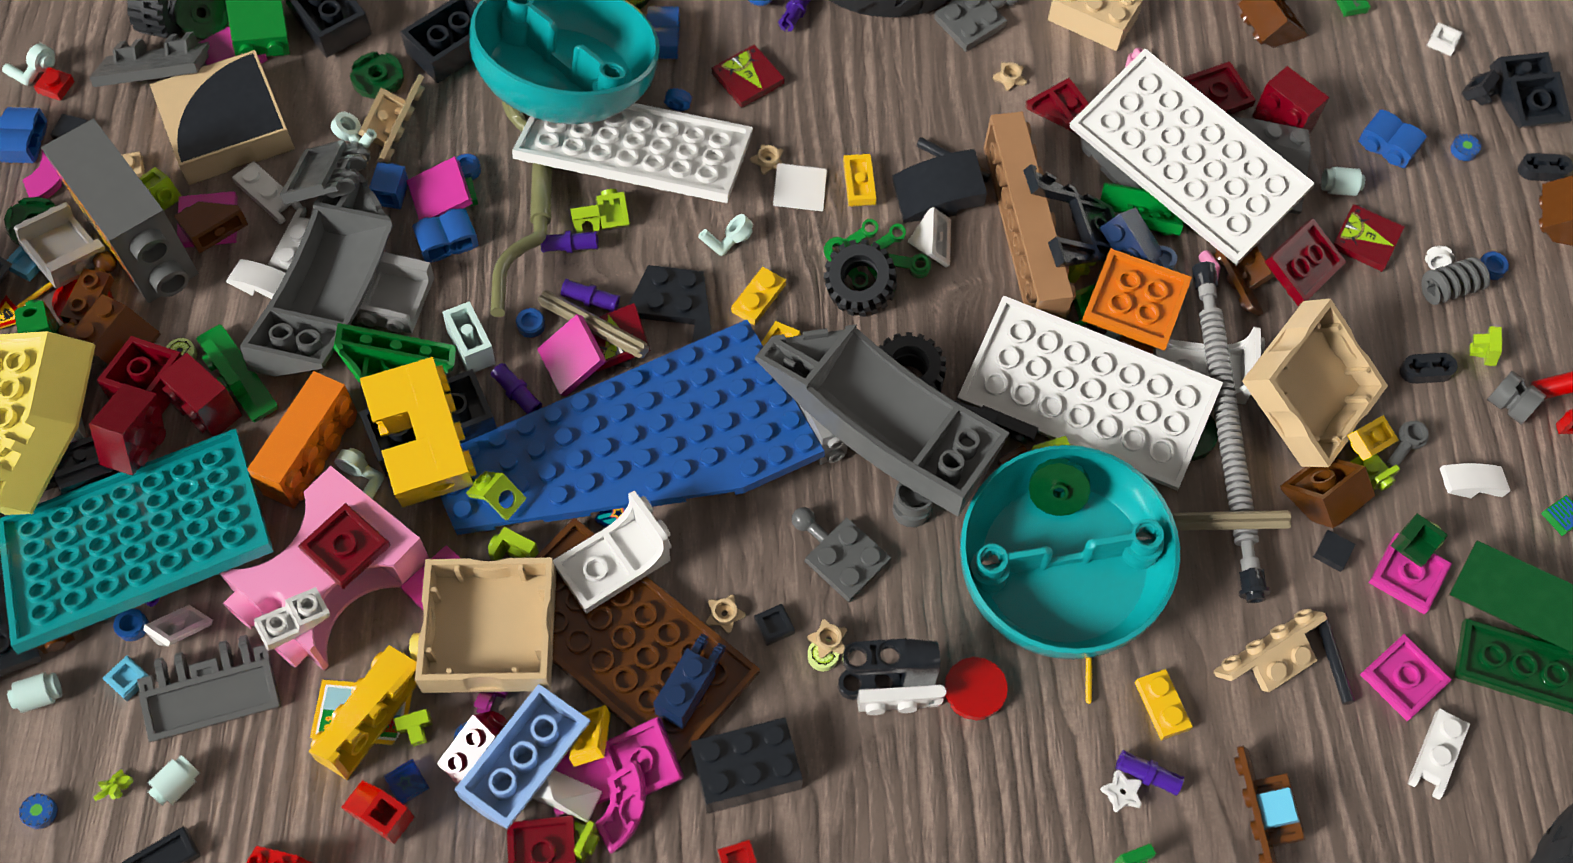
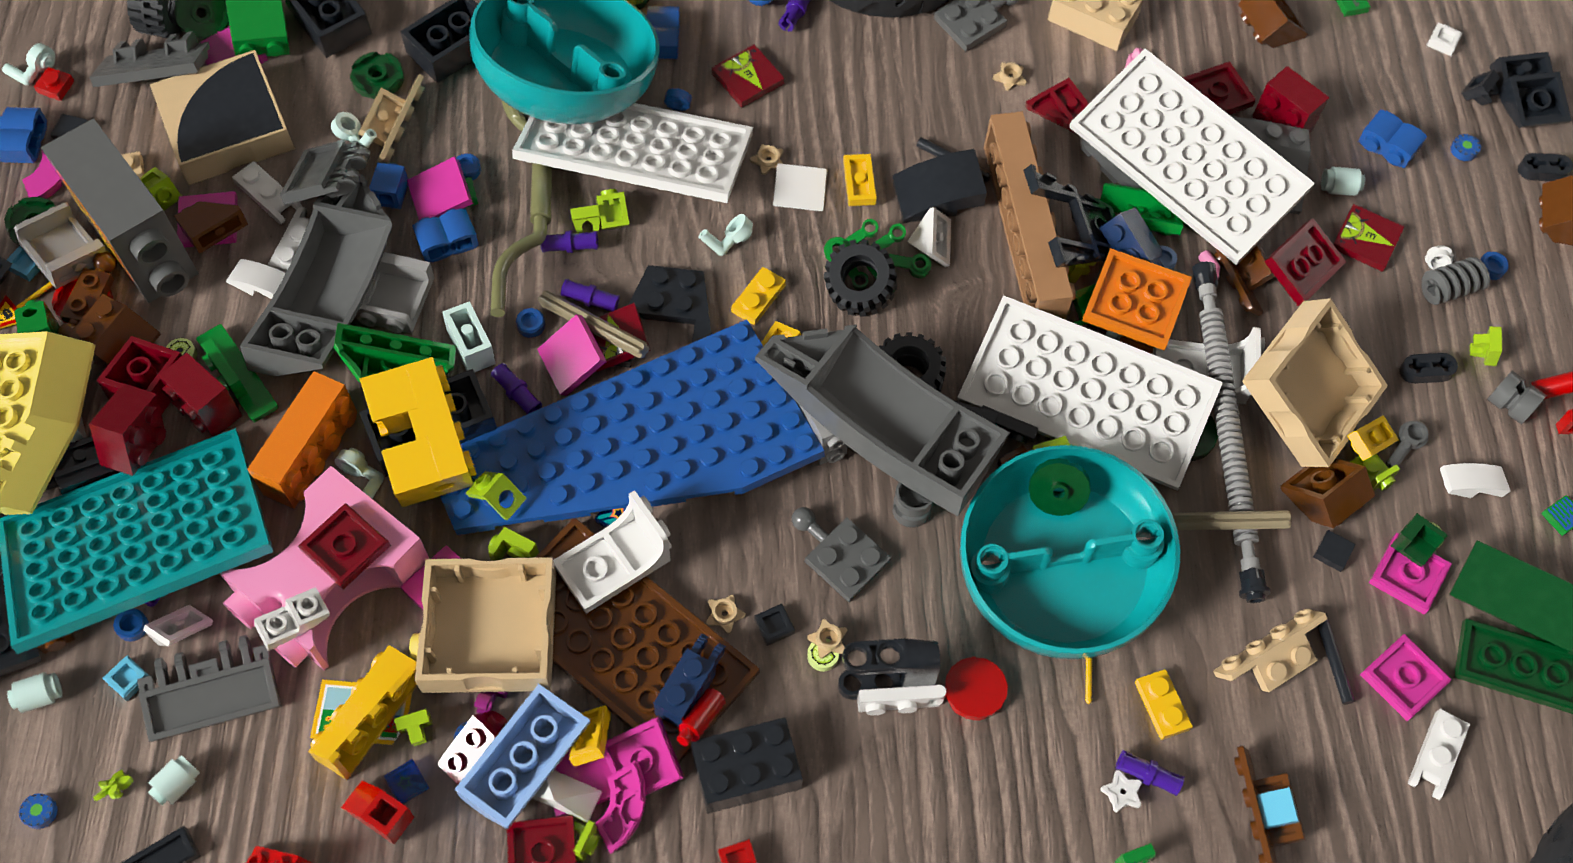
(700, 716): none -> red cylinder

